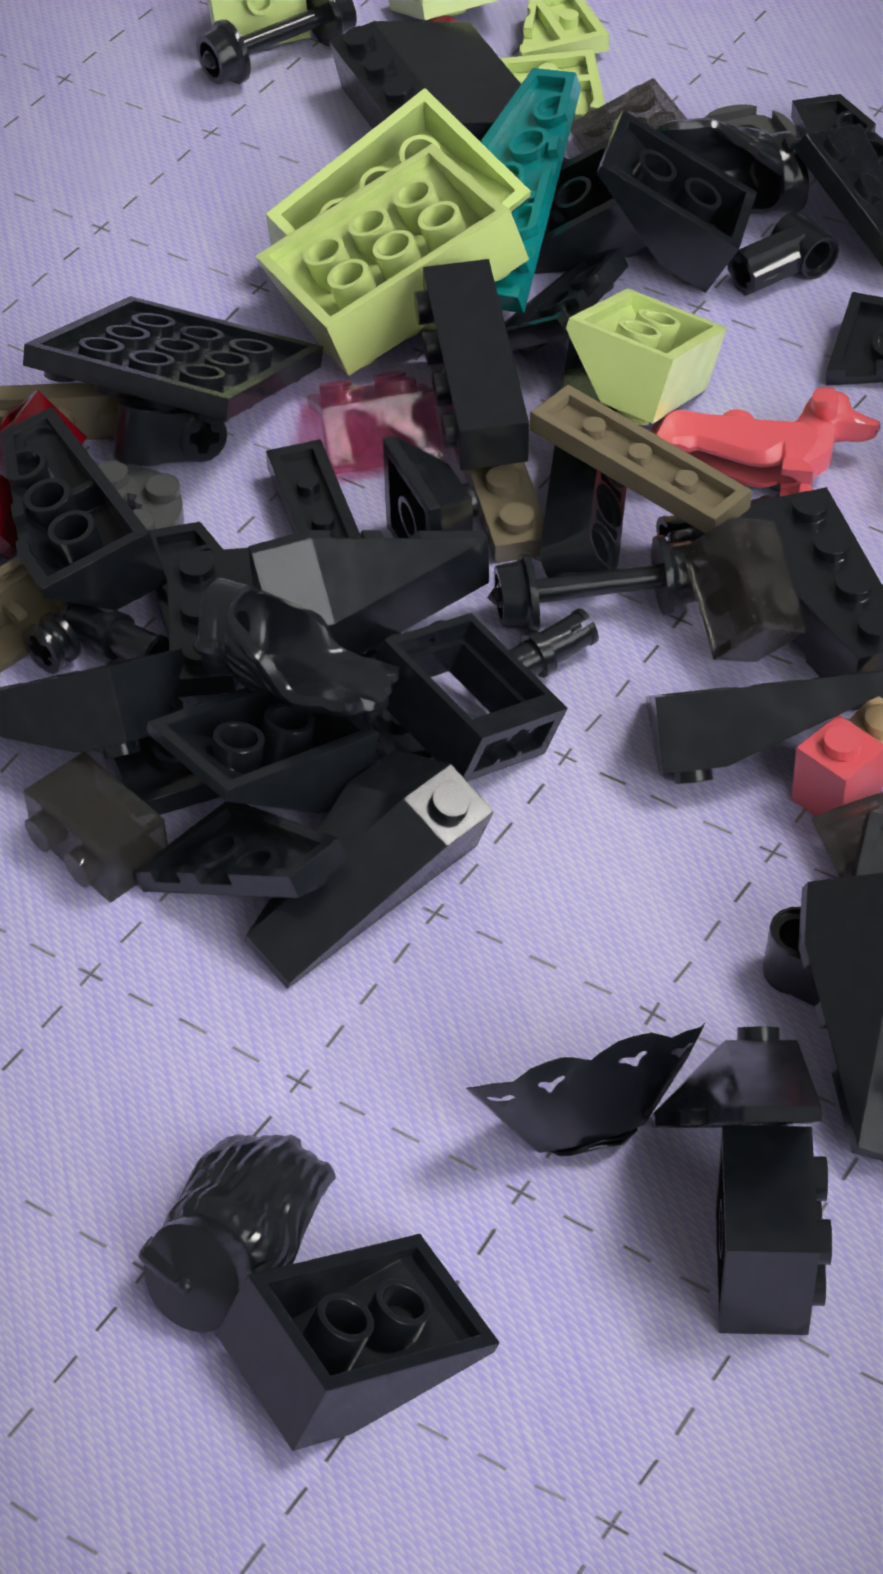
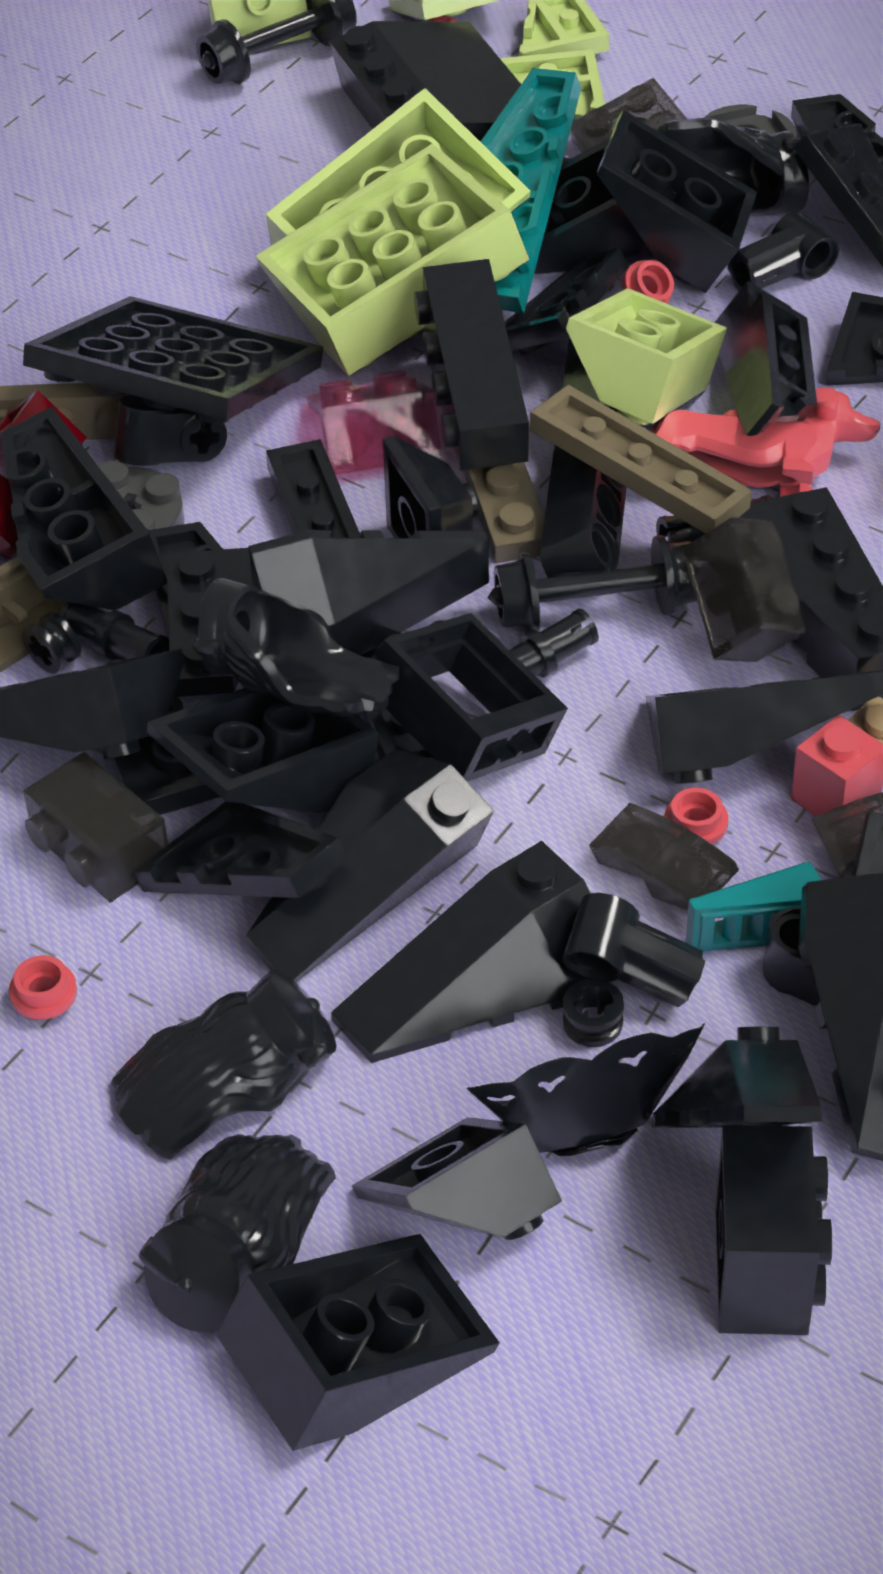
(41, 975): none -> coral plate
(225, 1062): none -> black hair
(469, 1177): none -> slope
(475, 962): none -> black wedge
(593, 1031): none -> black bush
(614, 945): none -> black piece
(650, 279): none -> coral plate
(663, 854): none -> clear smoke slope
(700, 813): none -> coral plate
(745, 909): none -> teal slope
(767, 360): none -> black wedge

